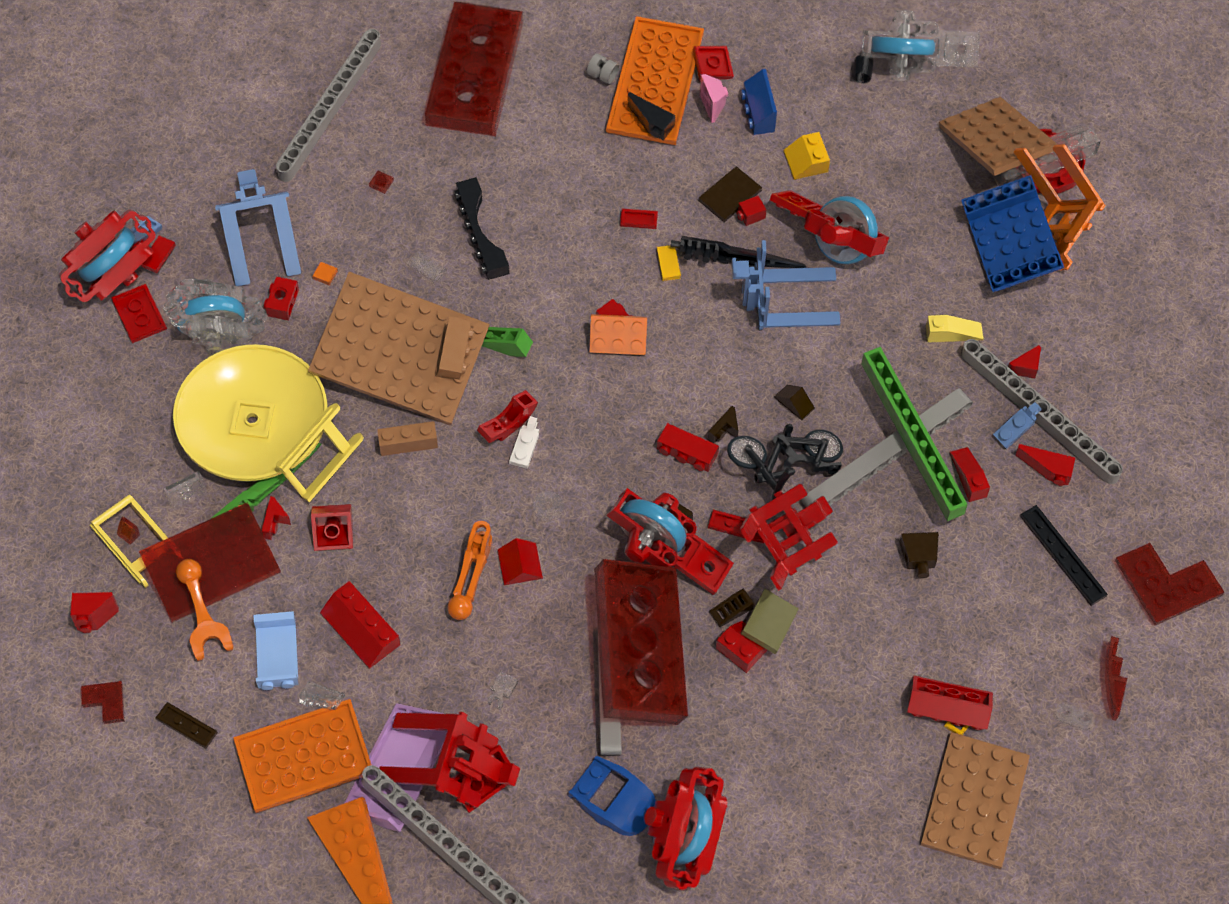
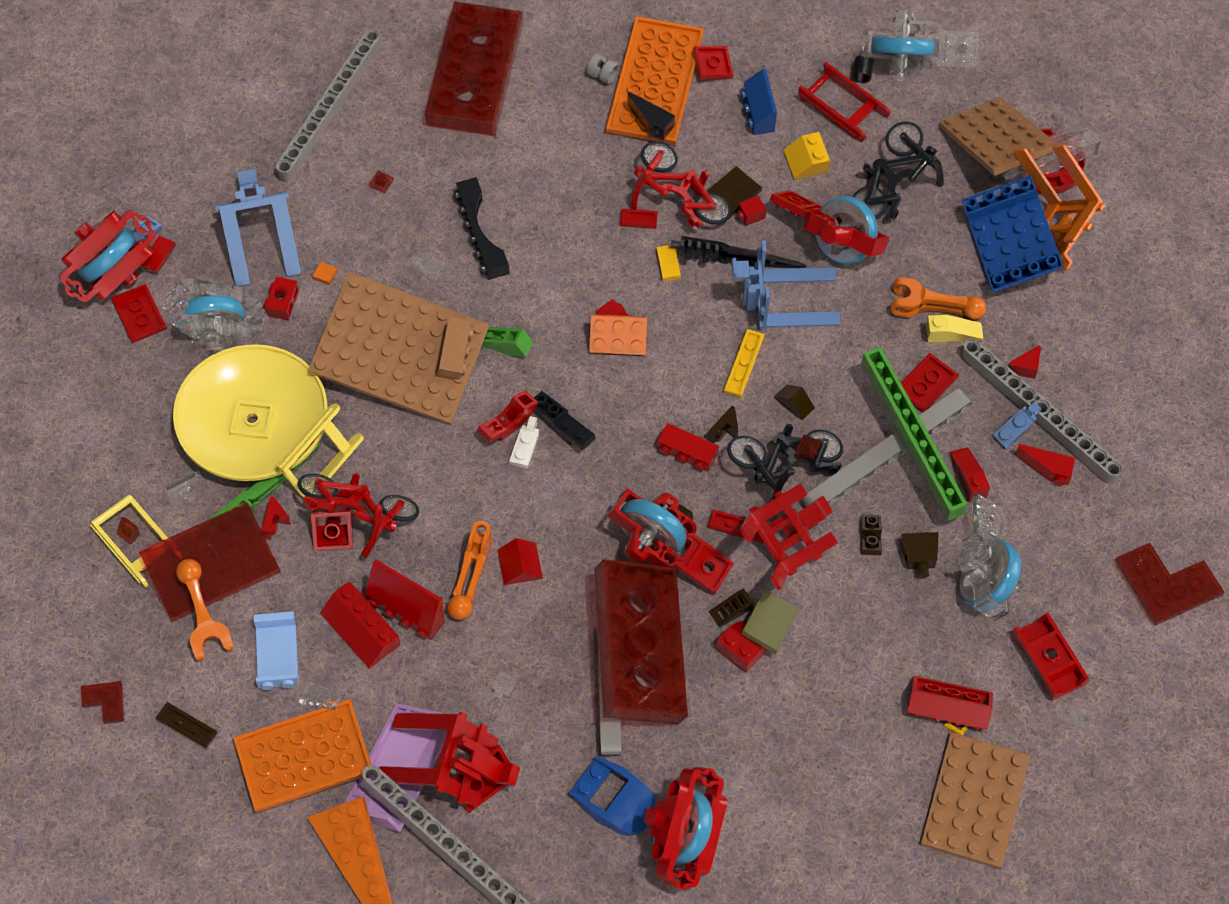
(92, 610): red slope -> none
(321, 493): none -> red piece
(404, 601): none -> red slope
(407, 438): medium nougat brick -> none
(561, 422): none -> black slope
(663, 158): none -> red piece
(713, 96): bright pink slope -> none
(744, 363): none -> yellow tile
(808, 446): none -> clear red tile
(851, 124): none -> red piece
(871, 534): none -> dark brown slope
(902, 140): none -> black piece
(922, 300): none -> orange piece
(928, 382): none -> red tile
(989, 563): none -> clear piece
(1058, 674): none -> red piece
(1063, 555): black tile -> none
(1114, 682): clear red slope -> none

